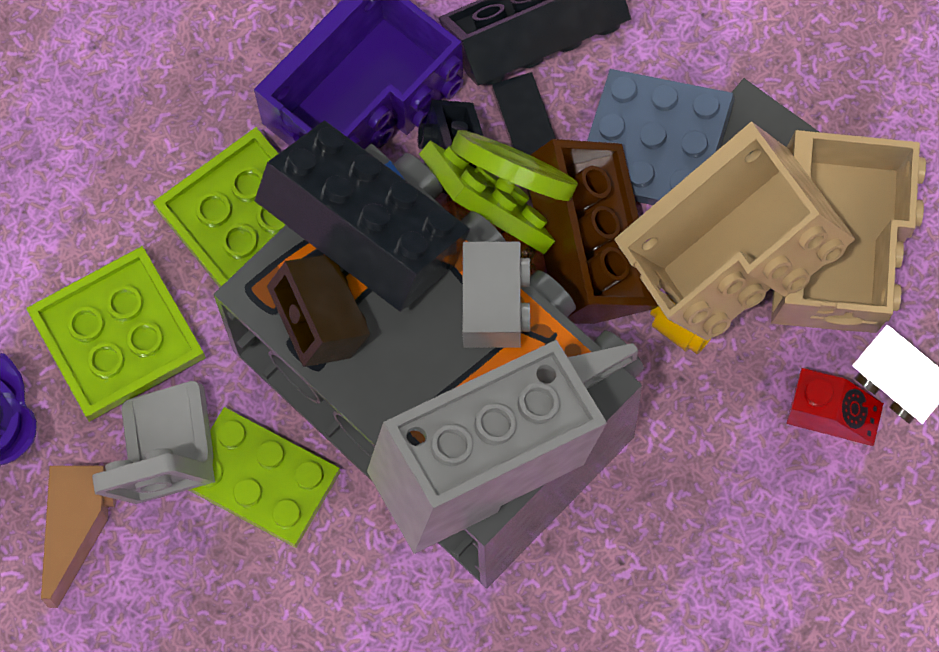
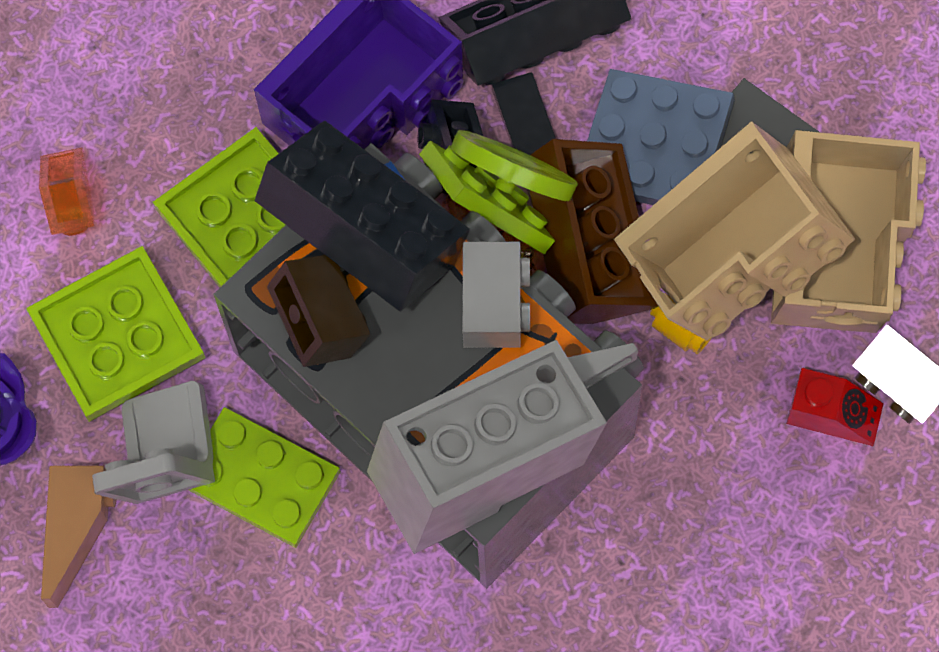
(66, 192): none -> clear orange slope

